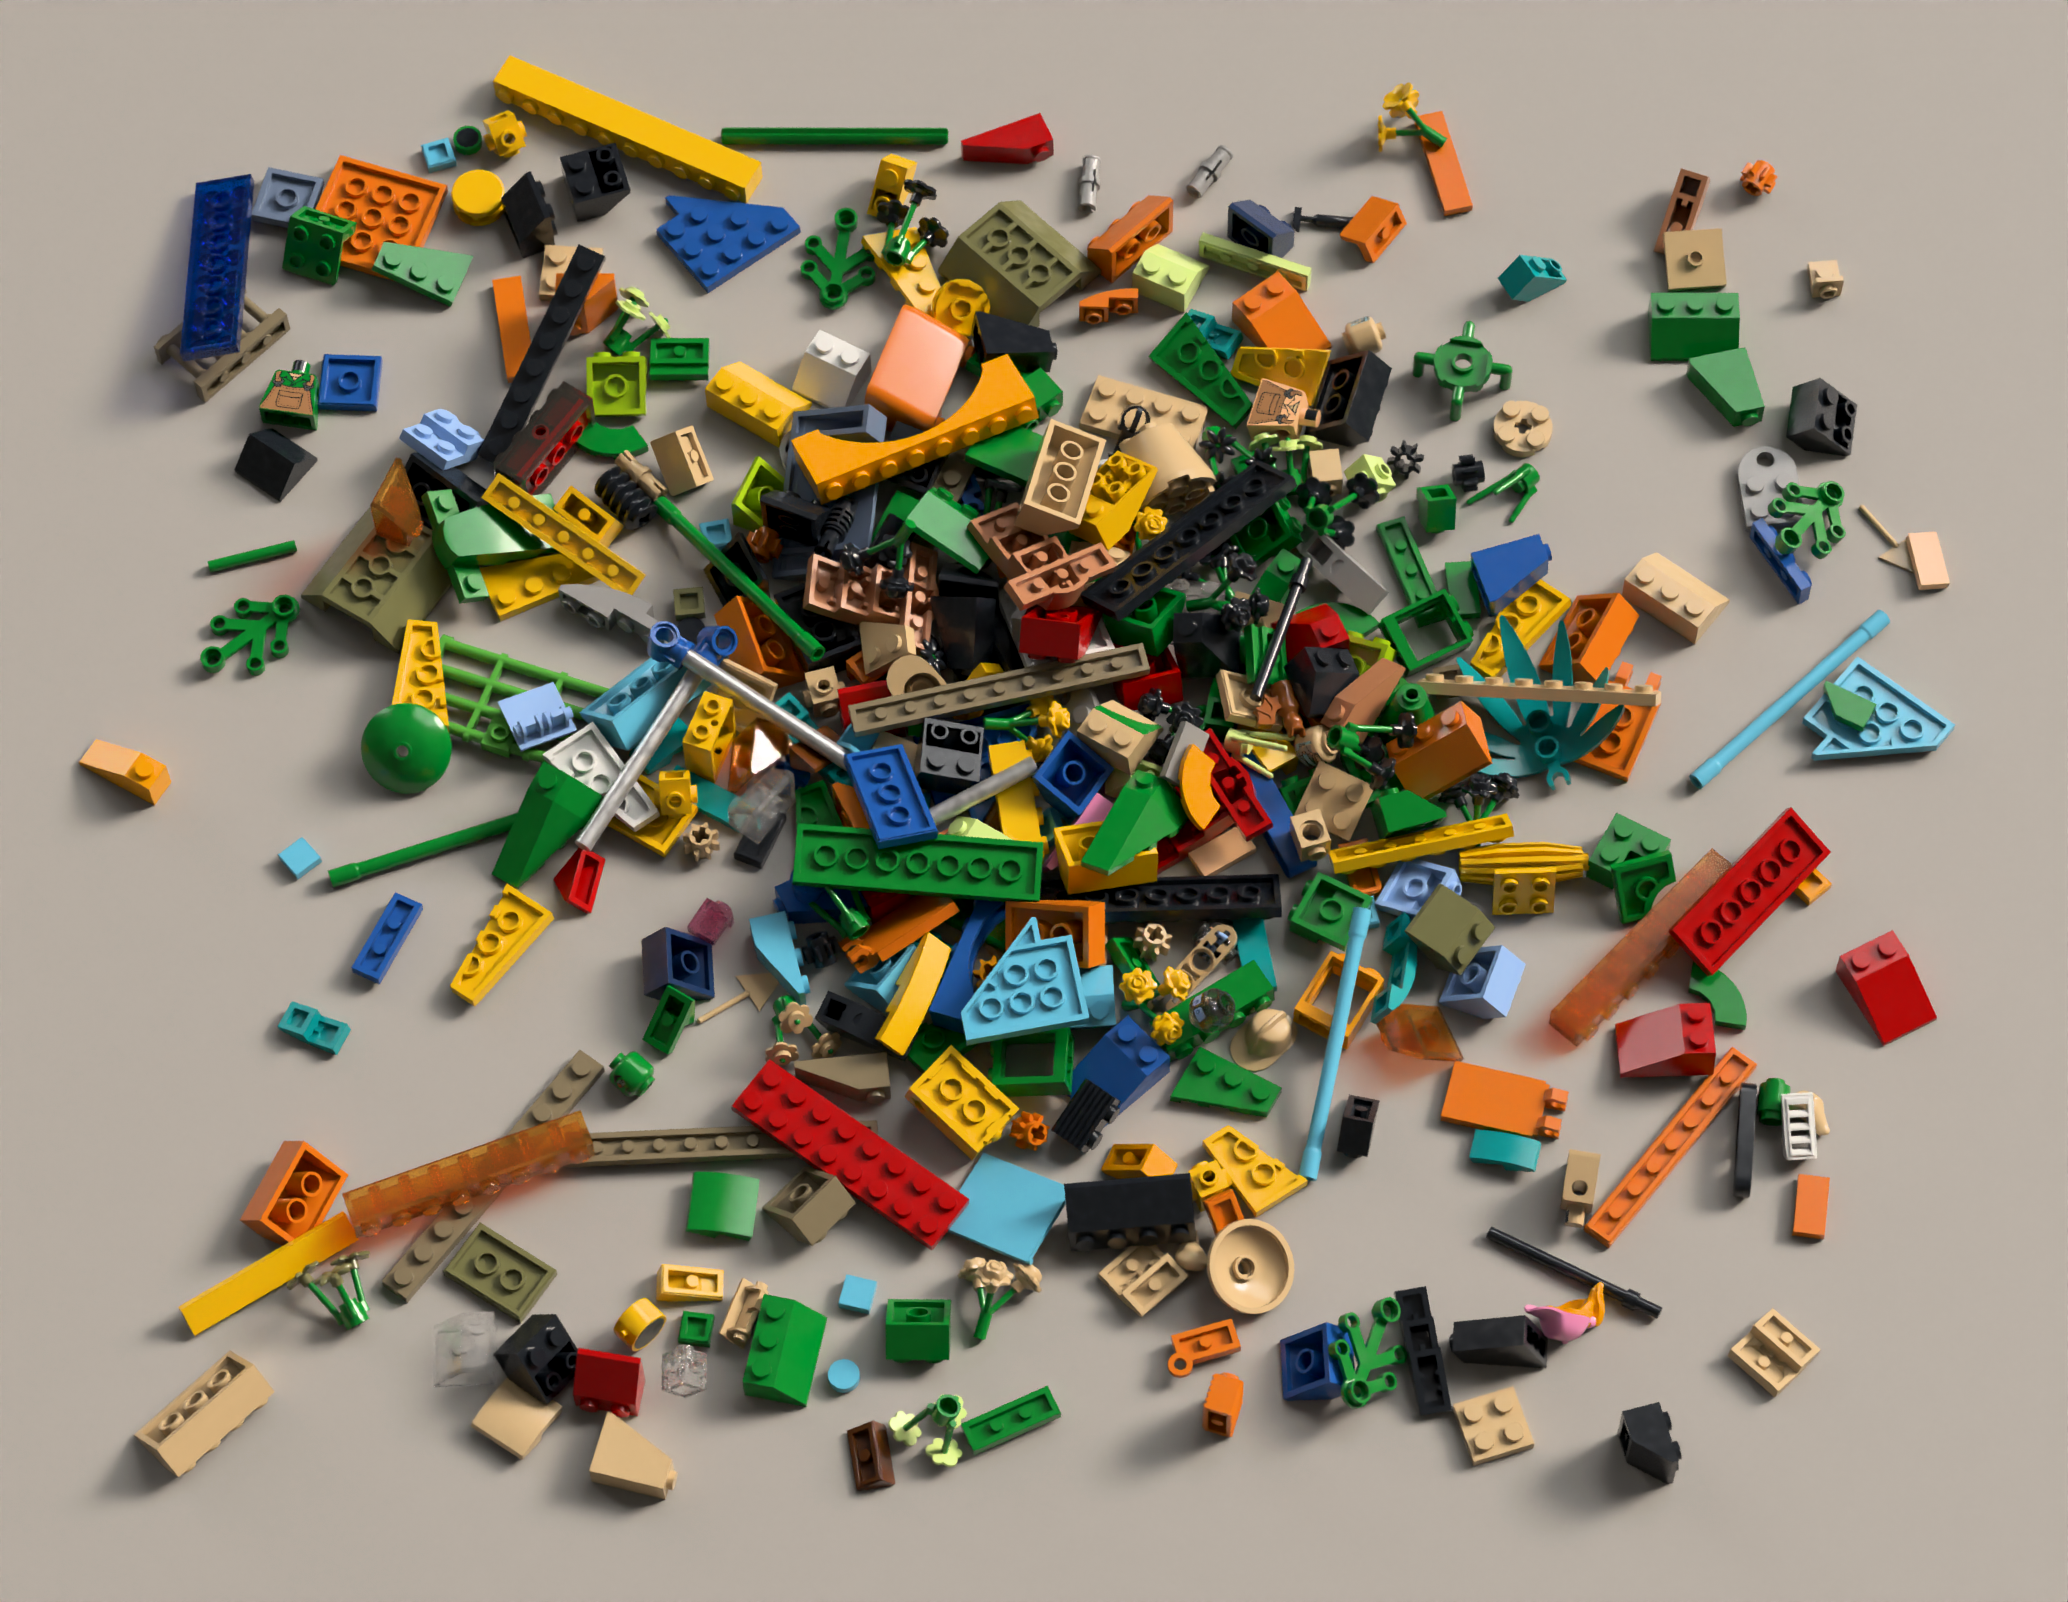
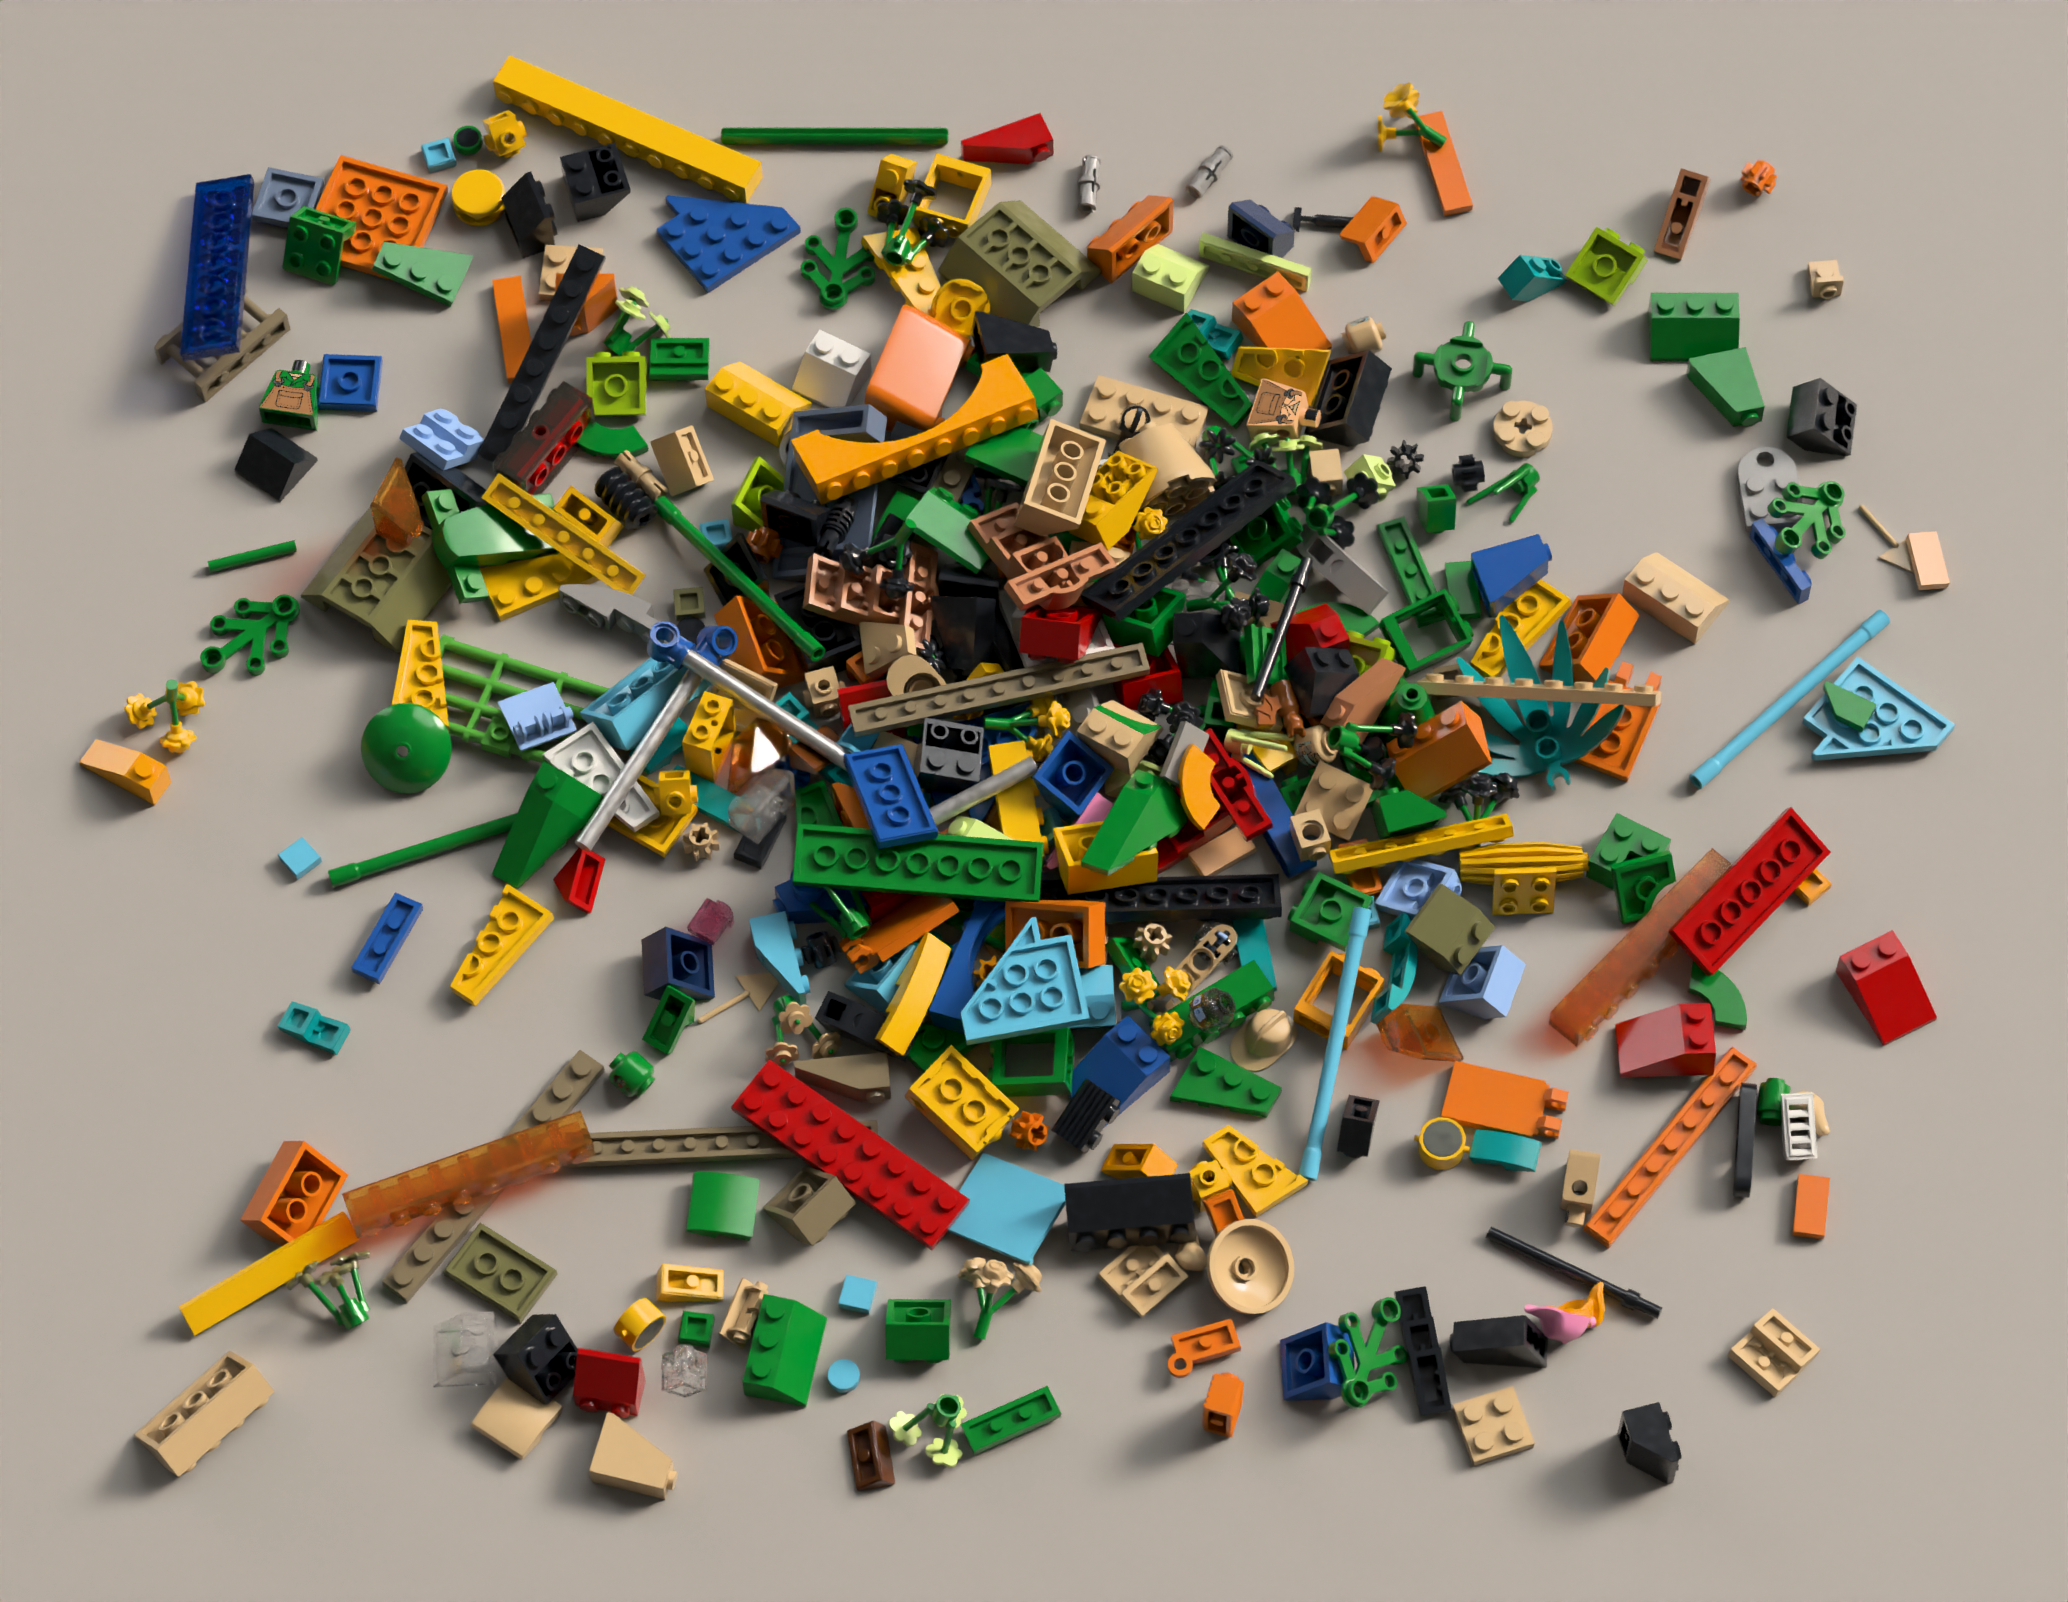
(181, 697): none -> yellow plant
(961, 174): none -> yellow window
(1097, 307): orange slope -> none
(1441, 1143): none -> piece
(1607, 265): none -> lime plate
(1694, 259): tan plate -> none

